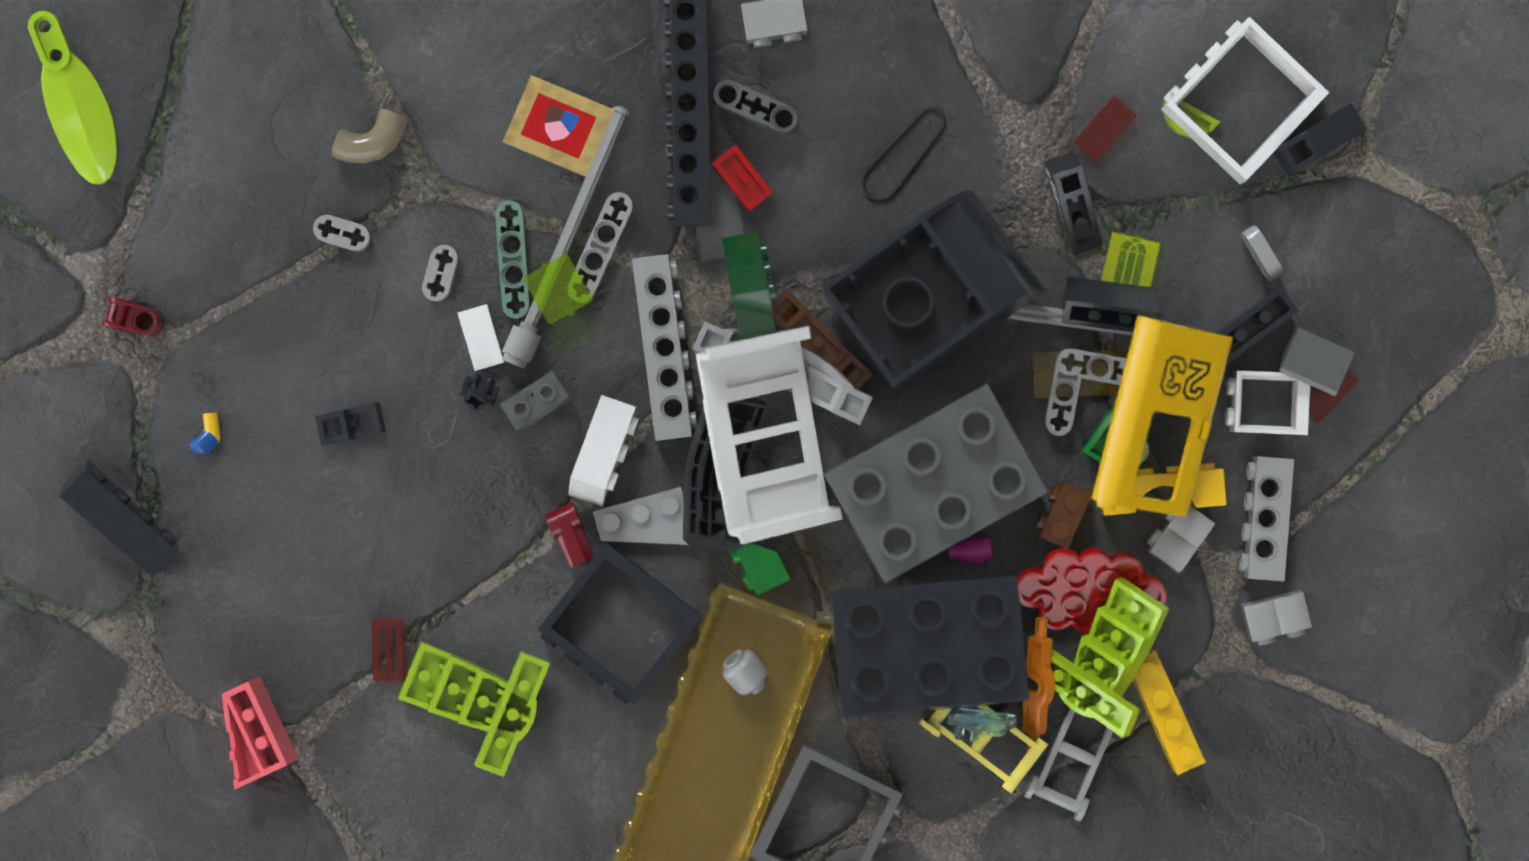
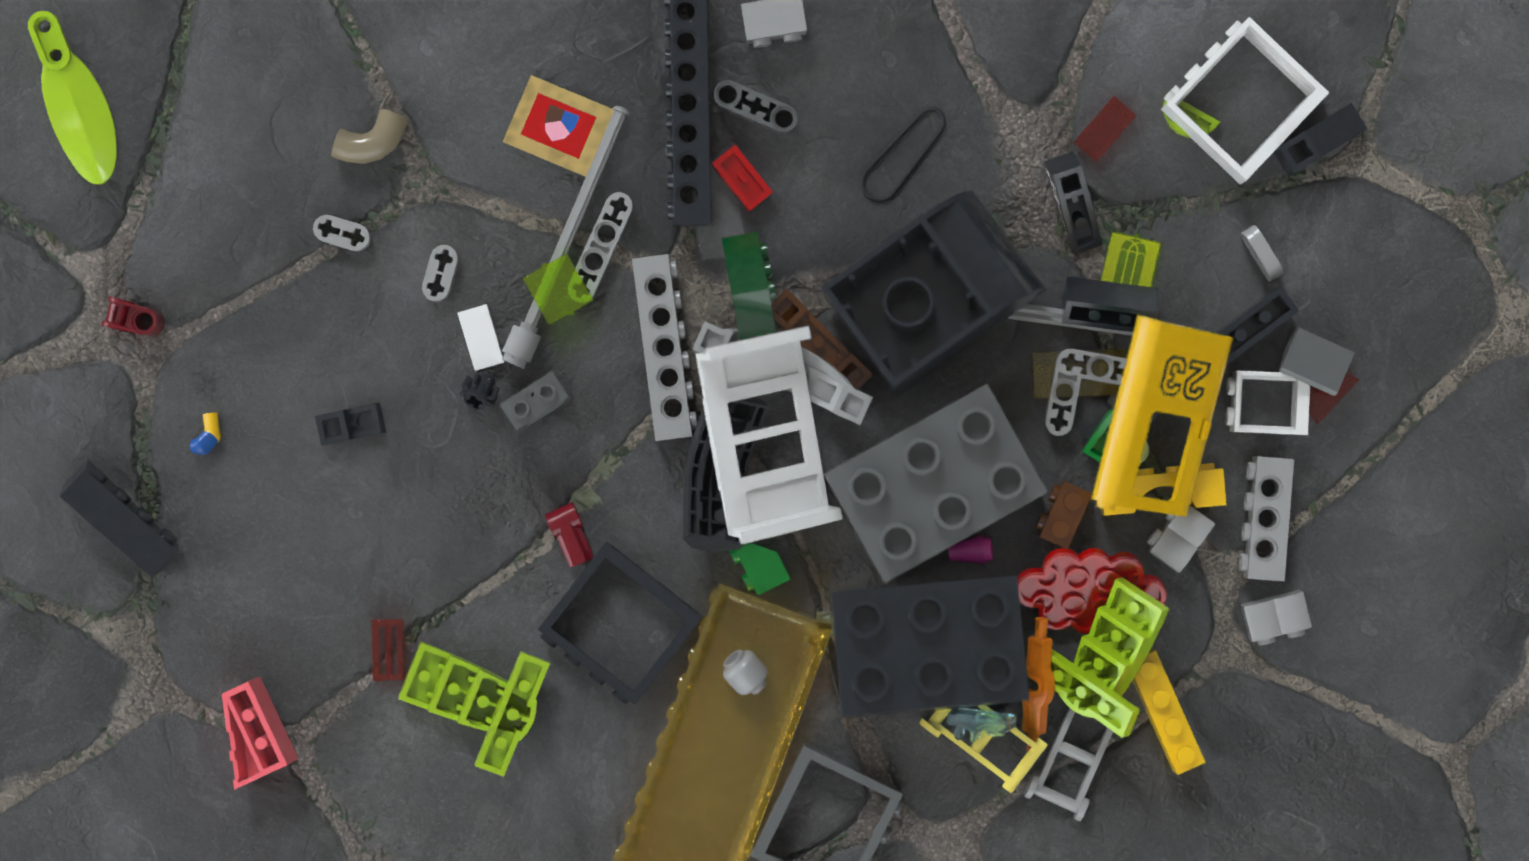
(509, 260): sand green beam -> none
(602, 450): white wedge -> none
(644, 520): light grey wing -> none

